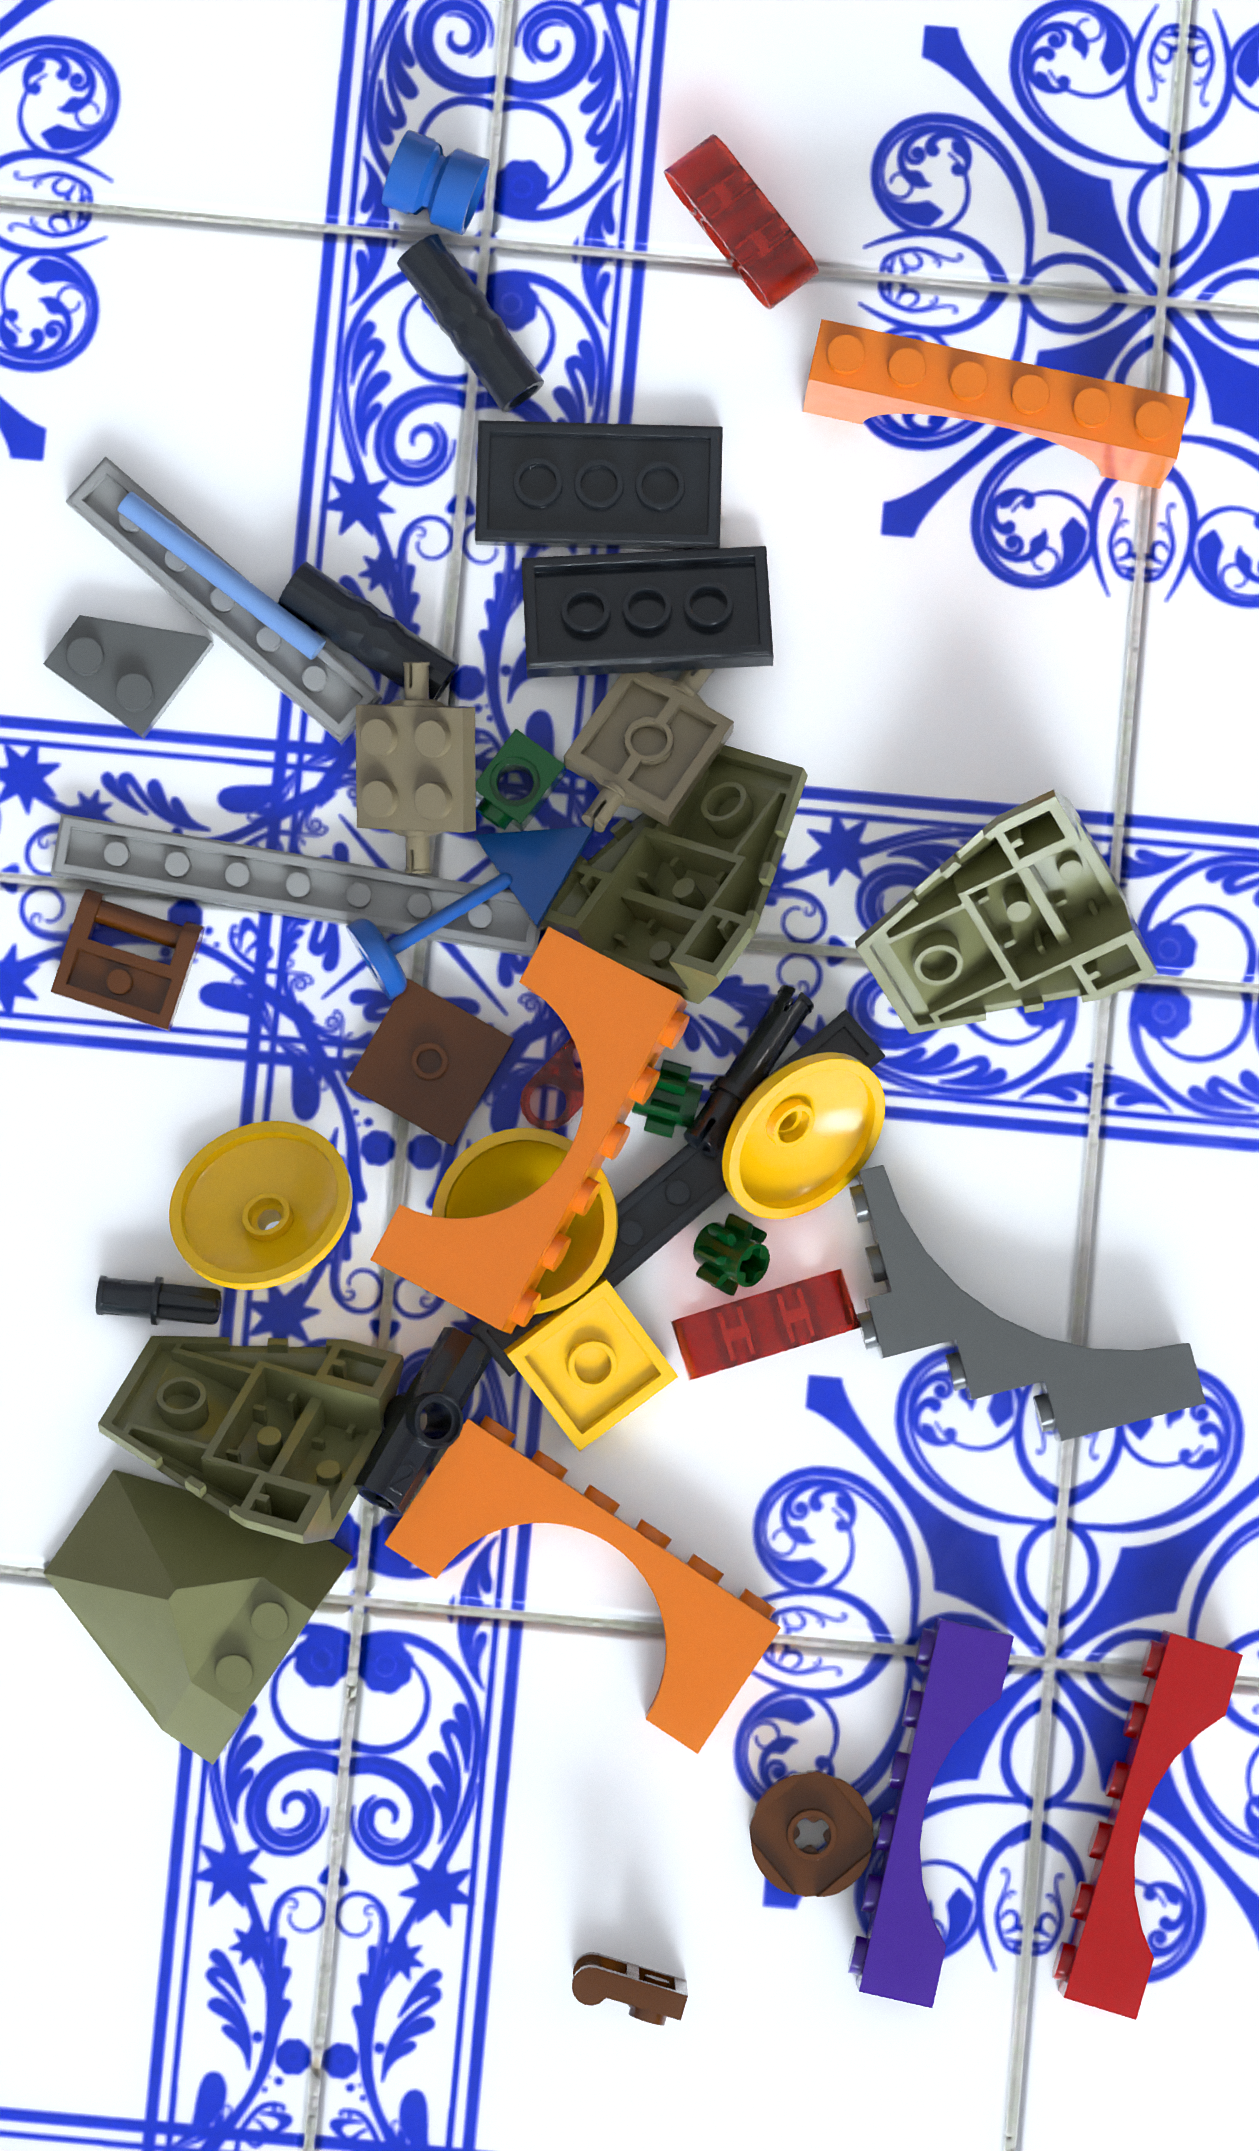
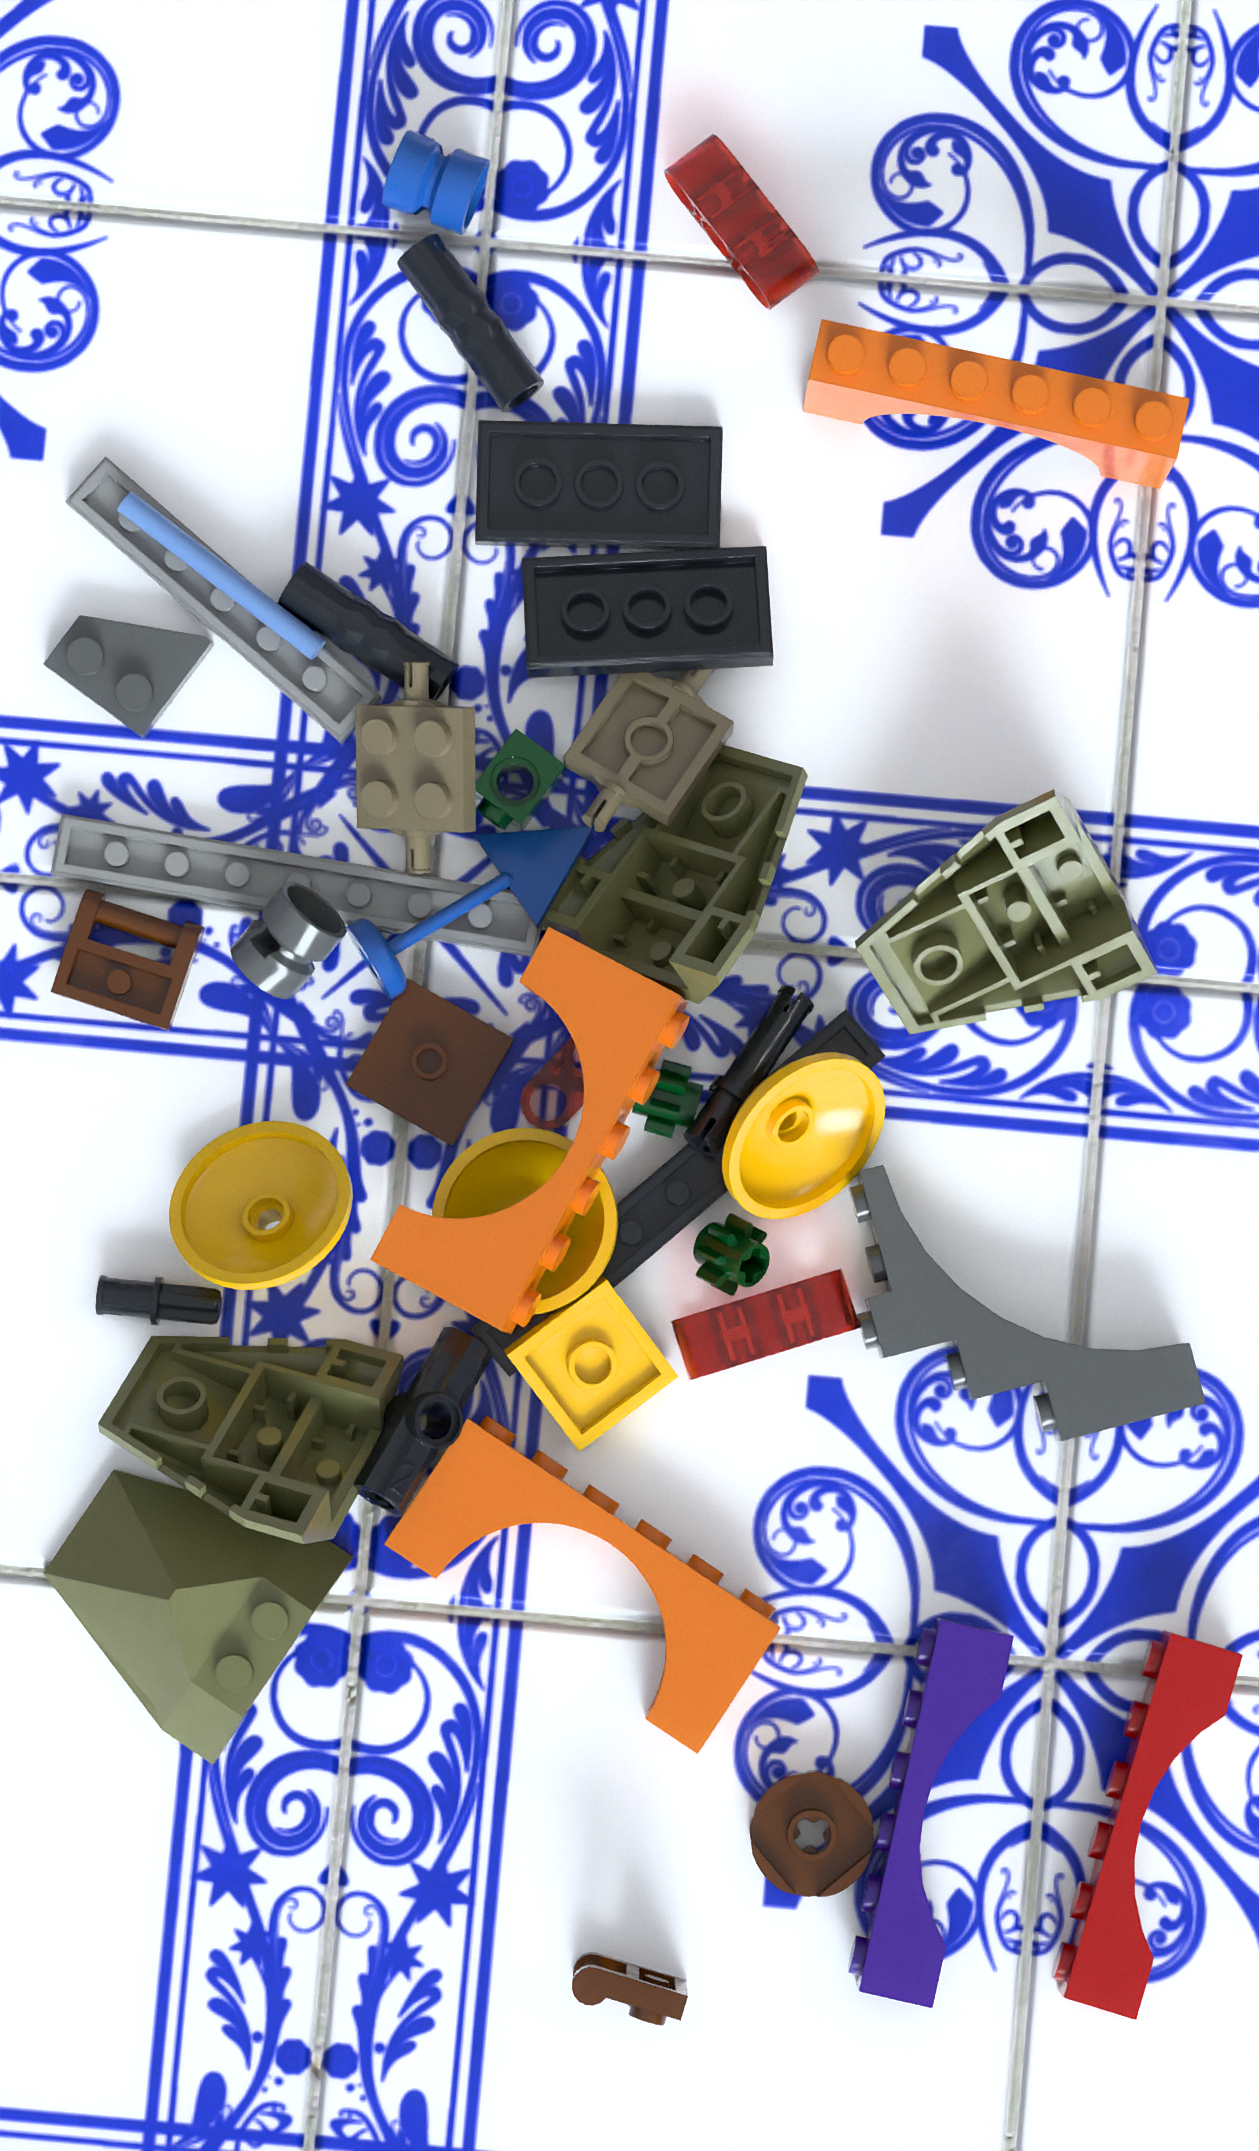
(293, 933): none -> dark grey wheel

